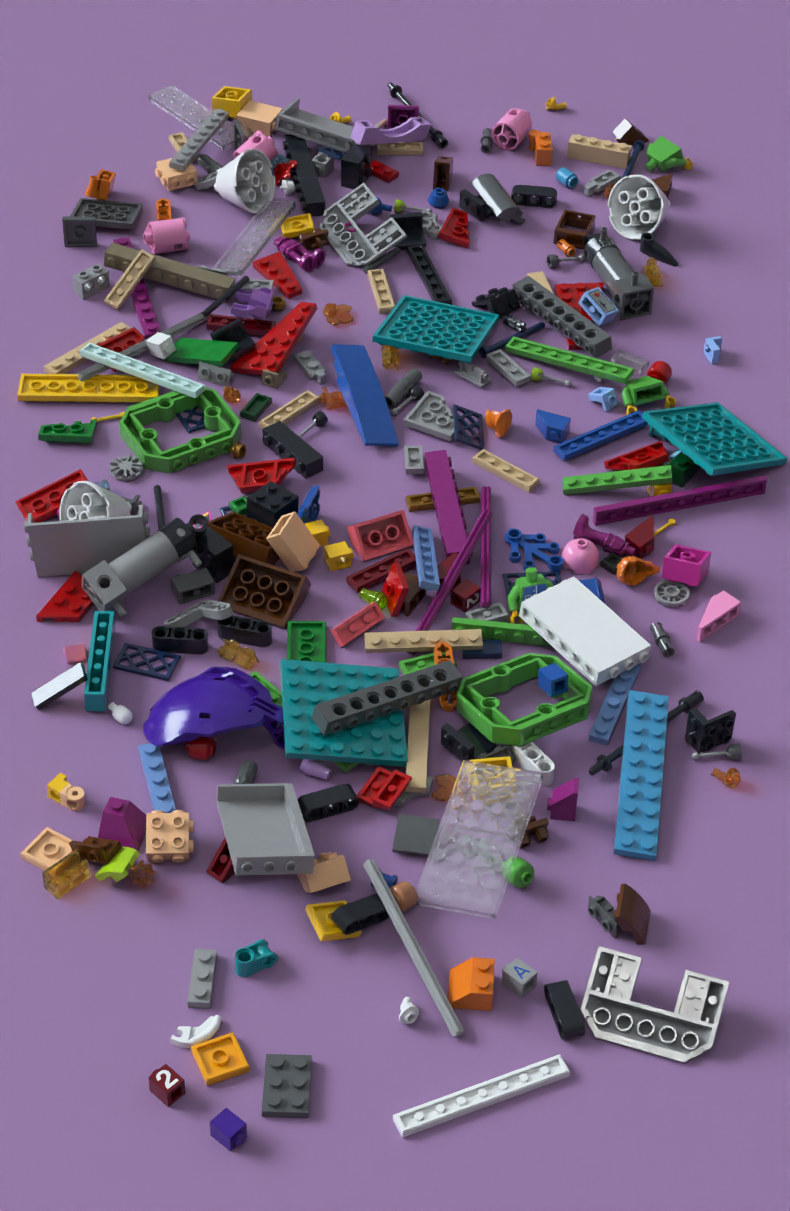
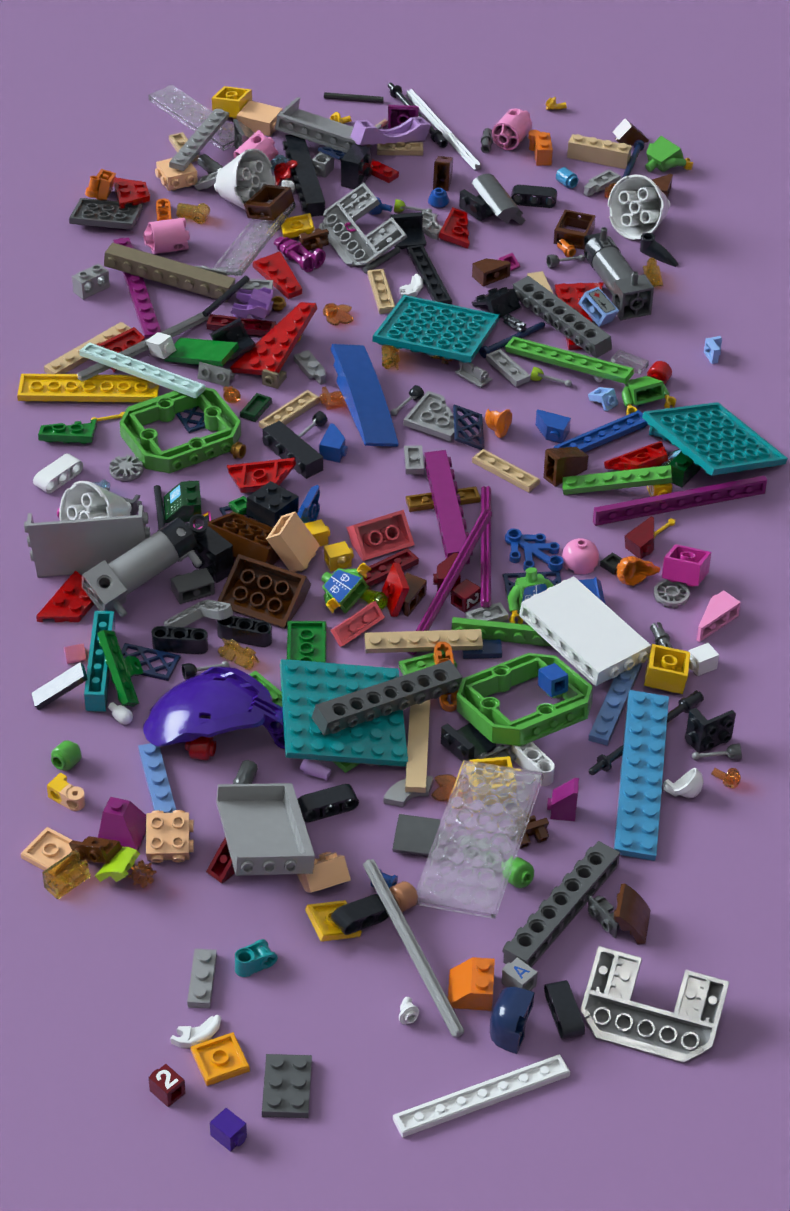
(46, 501): red tile -> none
(58, 473): none -> white beam
(66, 755): none -> bright green head
(79, 231): dark grey tile -> none
(121, 668): none -> green plate
(129, 279): tan tile -> none
(130, 192): none -> red wing
(183, 501): none -> dark green slope
(190, 670): none -> black hinge
(197, 213): none -> clear yellow piece
(257, 204): none -> reddish brown window
(333, 444): none -> blue slope
(344, 587): none -> torso
(353, 97): none -> pearl dark grey bar
(383, 788): red slope -> none
(402, 388): dark grey axle -> none
(413, 288): none -> white piece
(425, 558): medium blue plate -> none
(439, 125): none -> axle
(490, 271): none -> reddish brown slope
(510, 1018): none -> dark blue brick
(511, 258): none -> dark pink slope
(562, 905): none -> dark grey brick
(563, 463): none -> reddish brown slope
(608, 541): magenta piece -> none
(667, 669): none -> yellow brick
(687, 786): none -> white piece
(703, 659): none -> white brick

